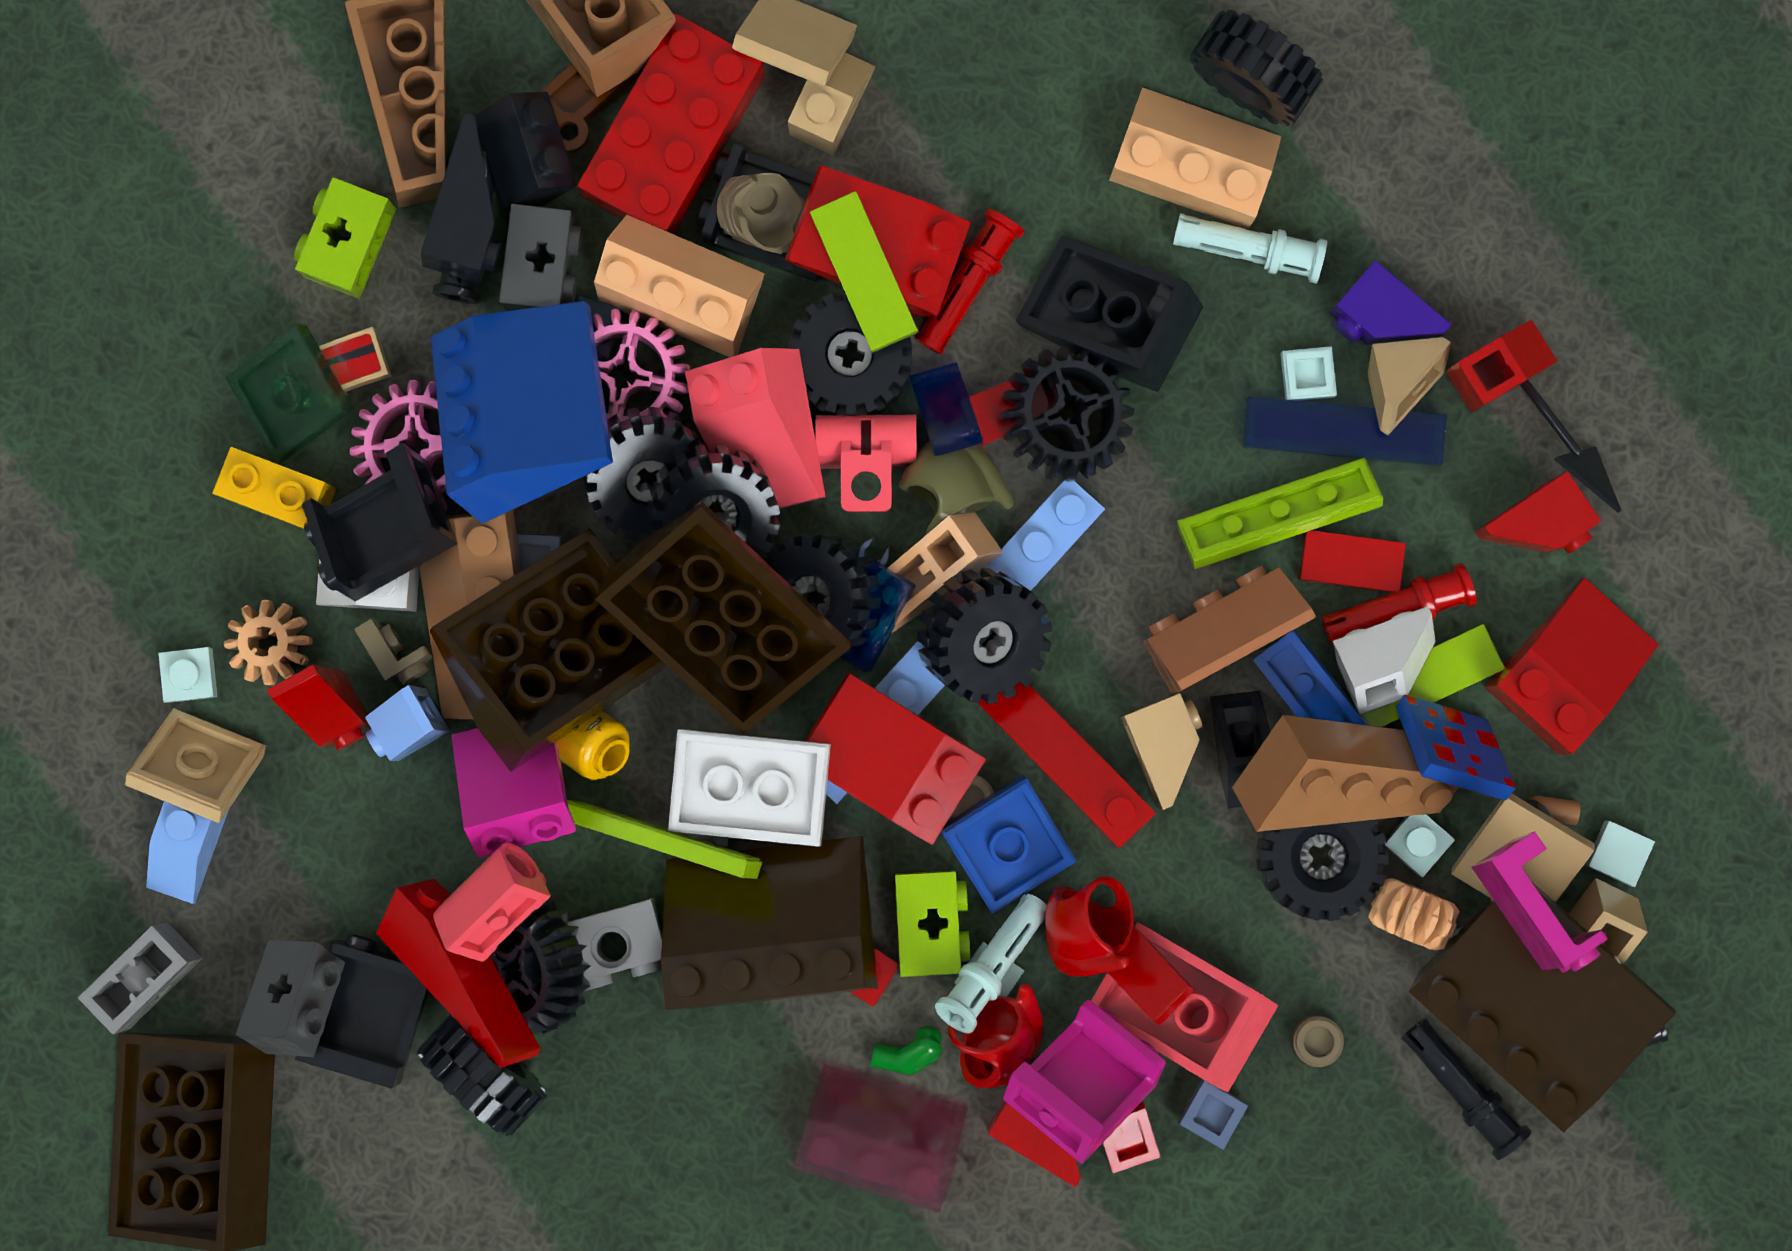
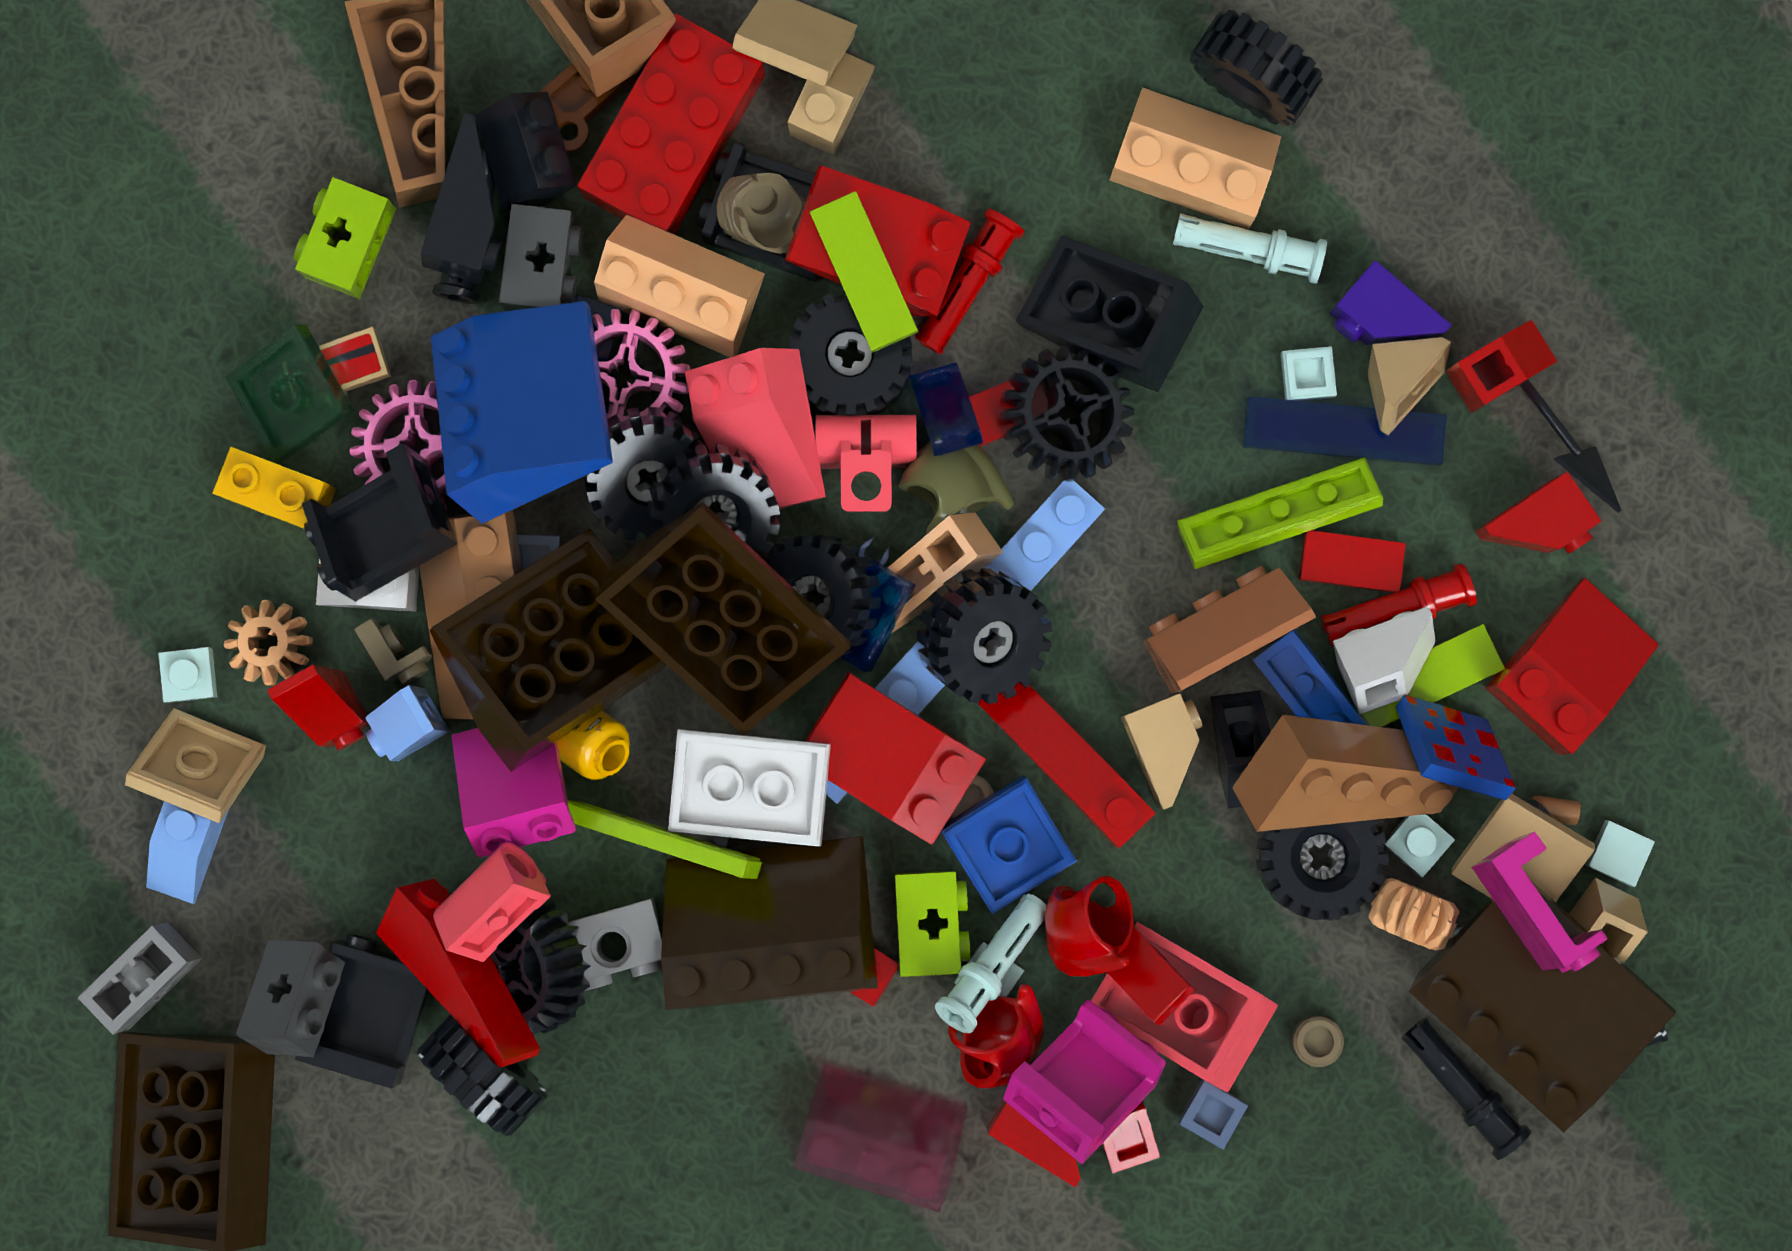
(913, 1056): green arm -> none

